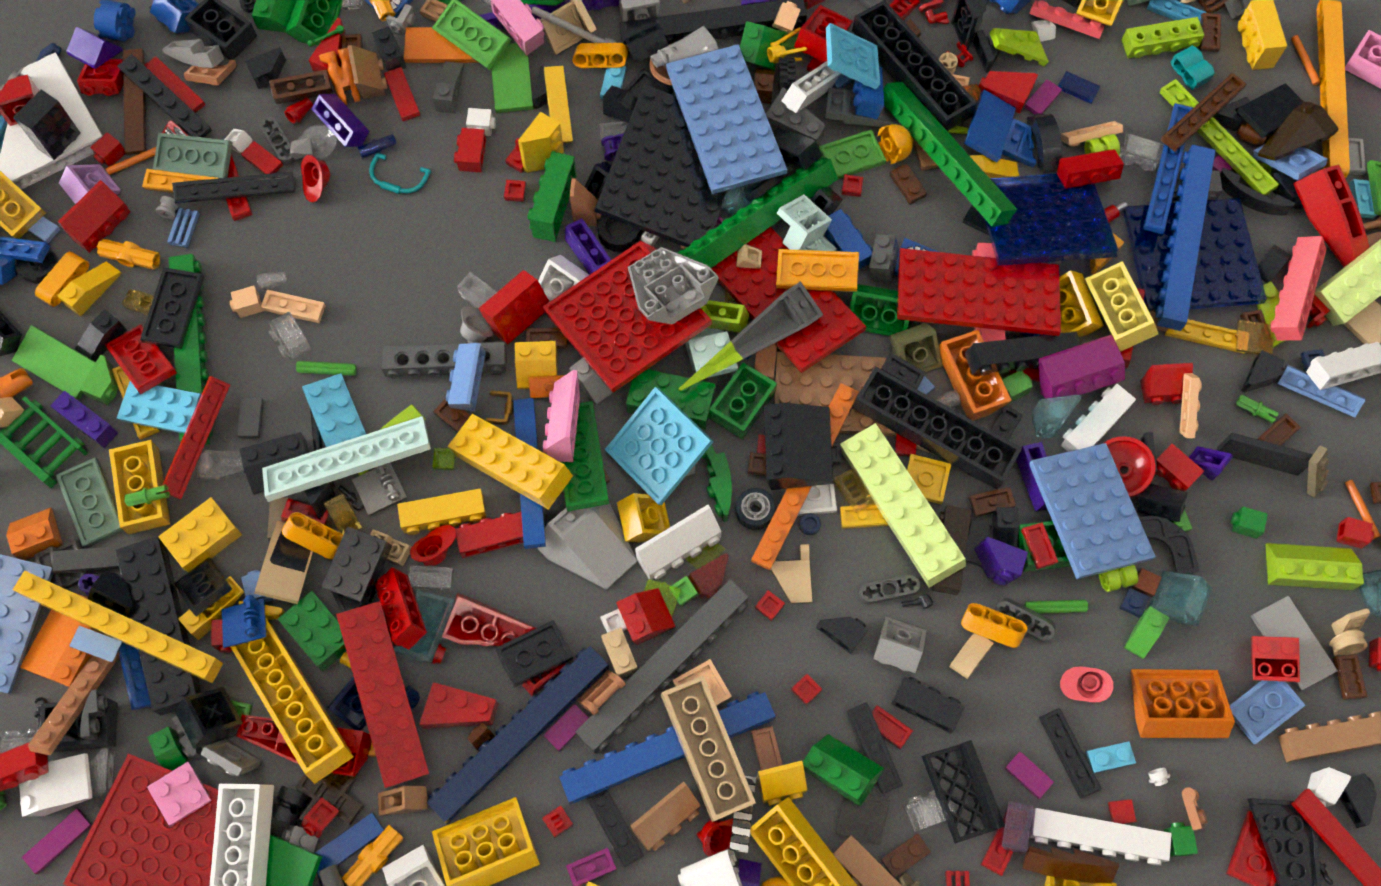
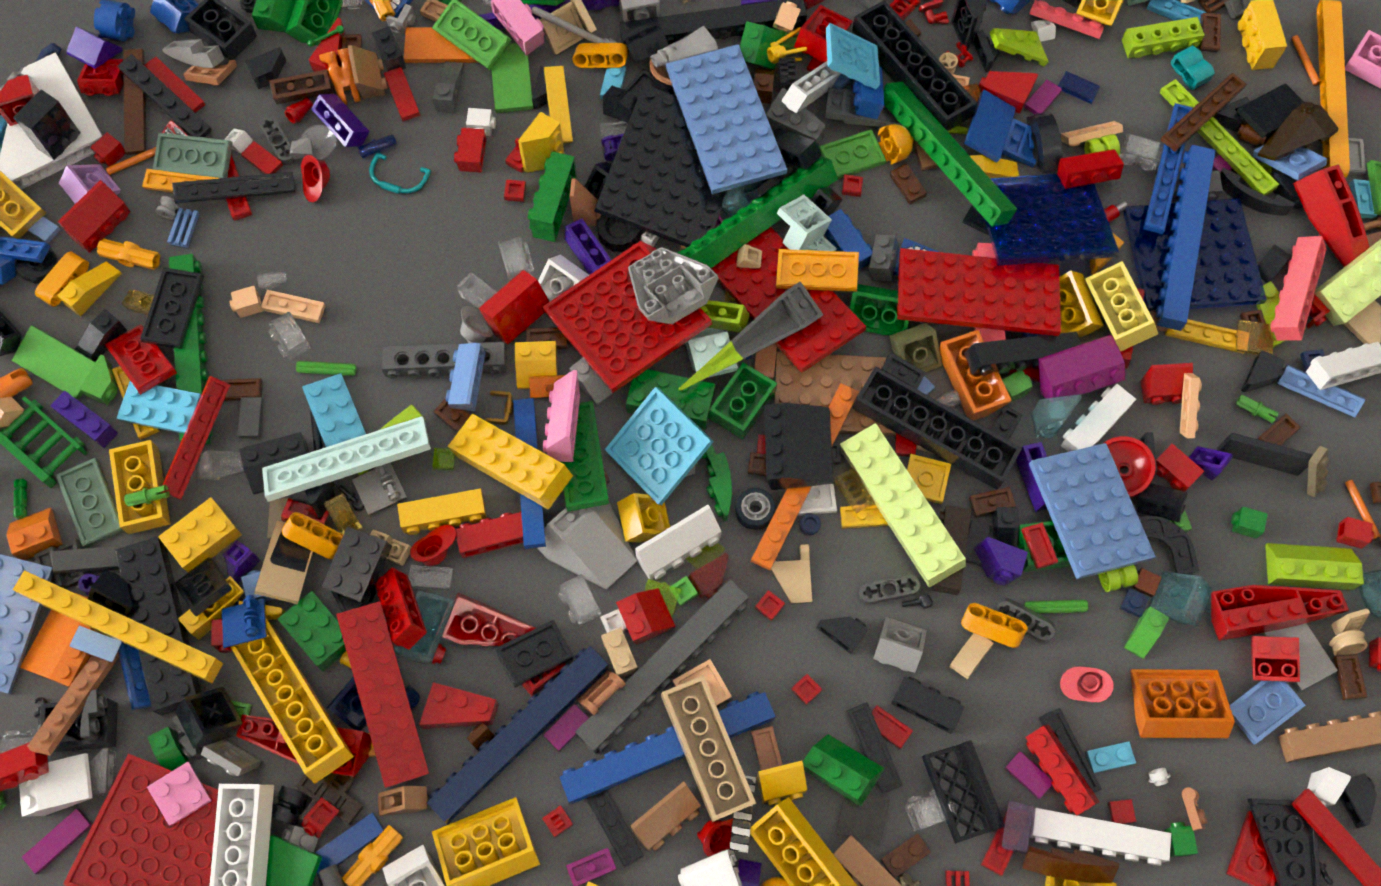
(20, 498): none -> green axle
(239, 561): none -> dark purple slope
(243, 388): none -> reddish brown tile
(515, 257): none -> clear brick
(580, 601): none -> clear brick
(1062, 770): none -> red brick
(1270, 608): none -> red wedge

